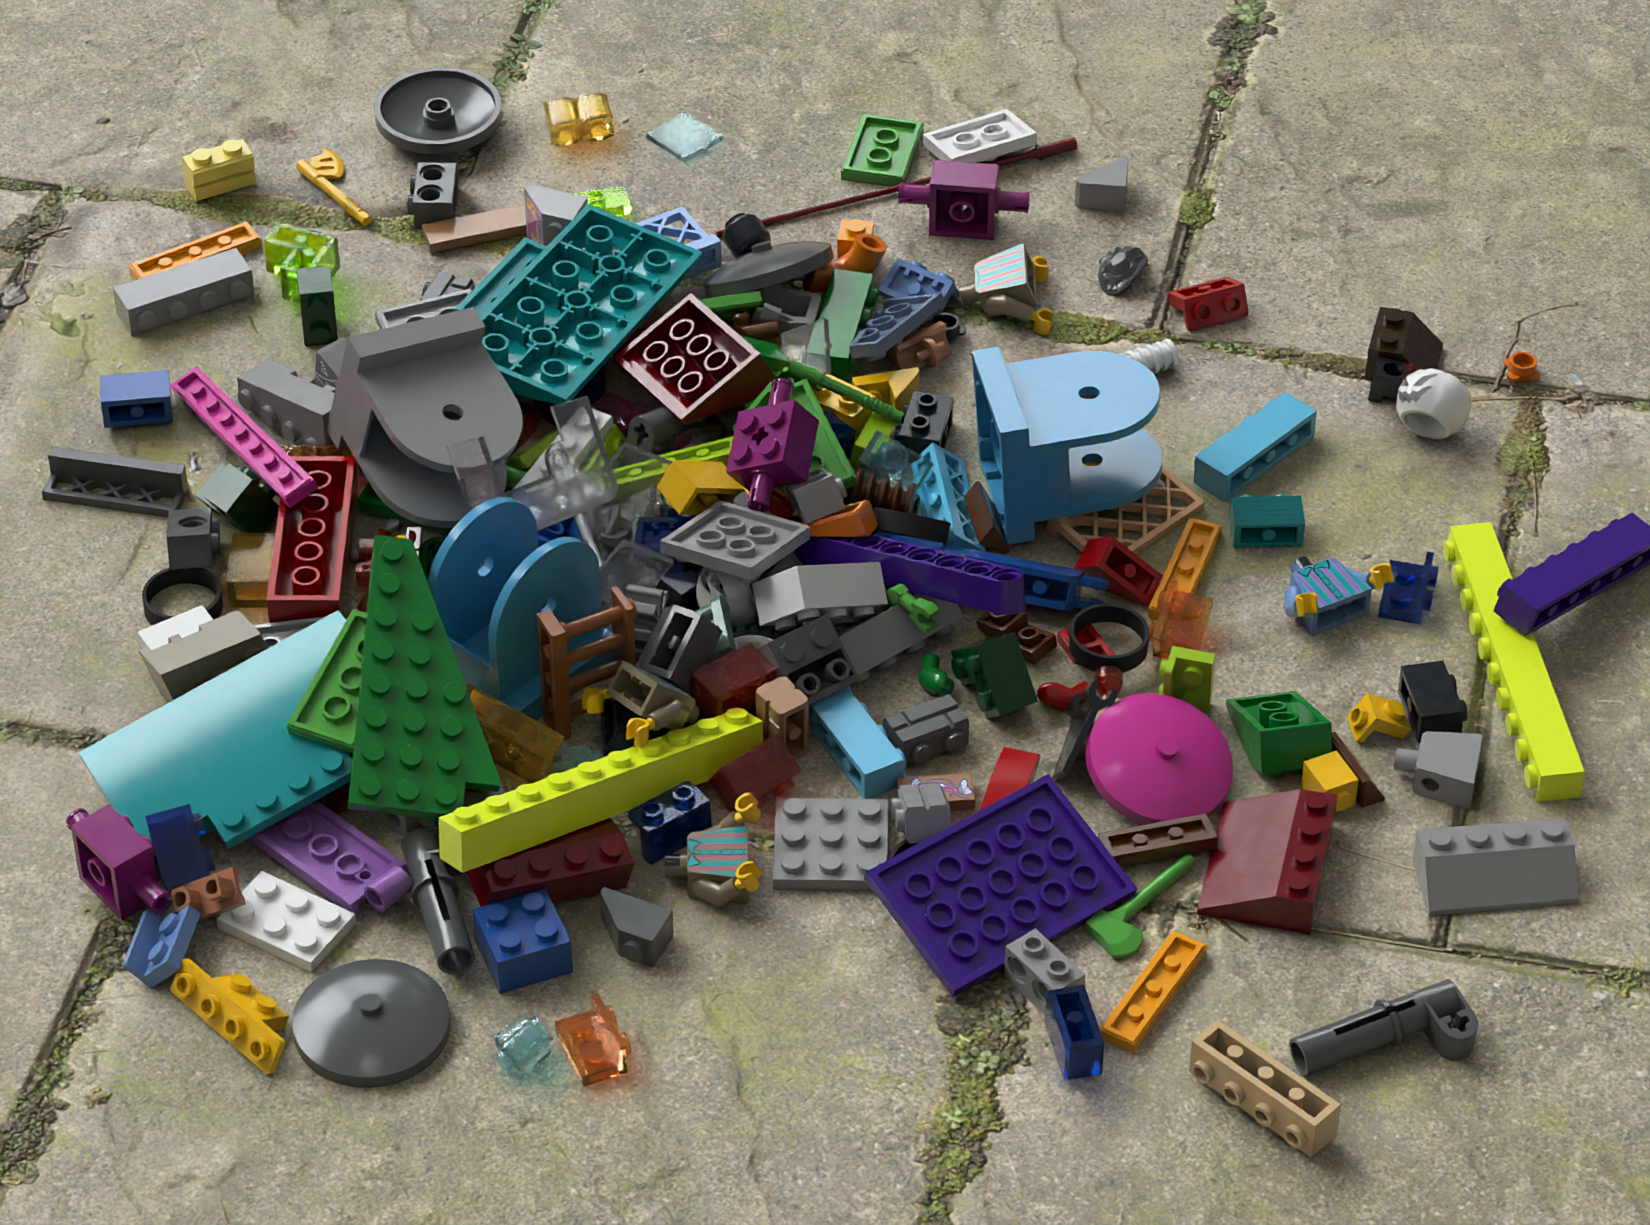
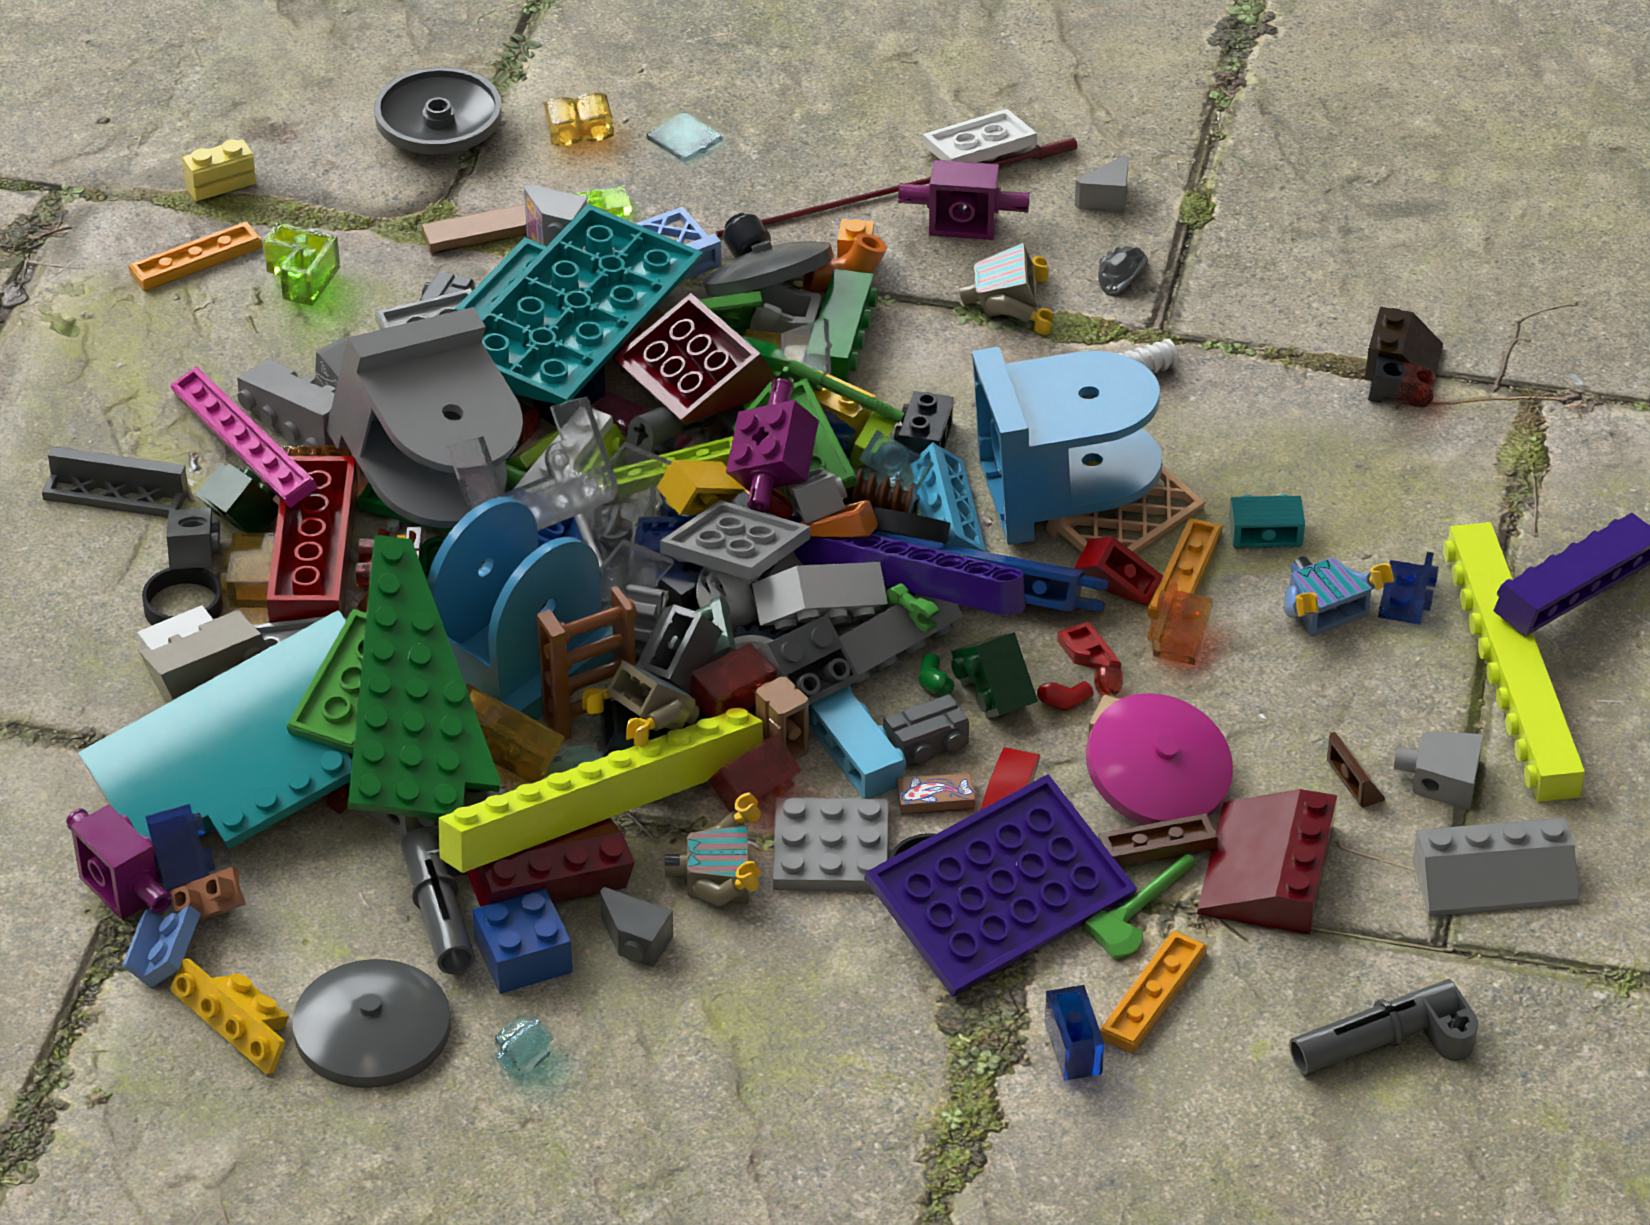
(136, 398): blue brick -> none
(183, 291): light grey brick -> none
(287, 922): white plate -> none
(317, 305): dark green brick -> none
(331, 167): yellow piece -> none
(335, 858): medium lavender hinge -> none
(433, 193): dark grey brick -> none
(594, 1043): clear orange bracket -> none
(669, 819): clear blue bracket -> none
(746, 328): reddish brown arm -> none
(882, 150): bright green tile -> none
(891, 387): yellow slope -> none
(894, 322): sand blue wing -> none
(914, 279): medium blue bracket -> none
(920, 811): light grey brick -> none
(922, 348): nougat hips -> none
(953, 325): black plate -> none
(985, 519): reddish brown slope -> none
(1032, 640): reddish brown slope -> none
(1038, 966): light grey brick -> none
(1080, 726): black flag -> none
(1108, 613): black tyre -> none
(1188, 677): lime bracket -> none
(1210, 302): red bracket -> none
(1254, 446): medium azure brick -> none
(1264, 1088): tan brick -> none
(1280, 731): green slope -> none
(1331, 776): yellow brick -> none
(1378, 715): yellow bracket -> none
(1431, 698): black brick -> none
(1433, 403): white piece -> none
(1522, 367): orange plate -> none

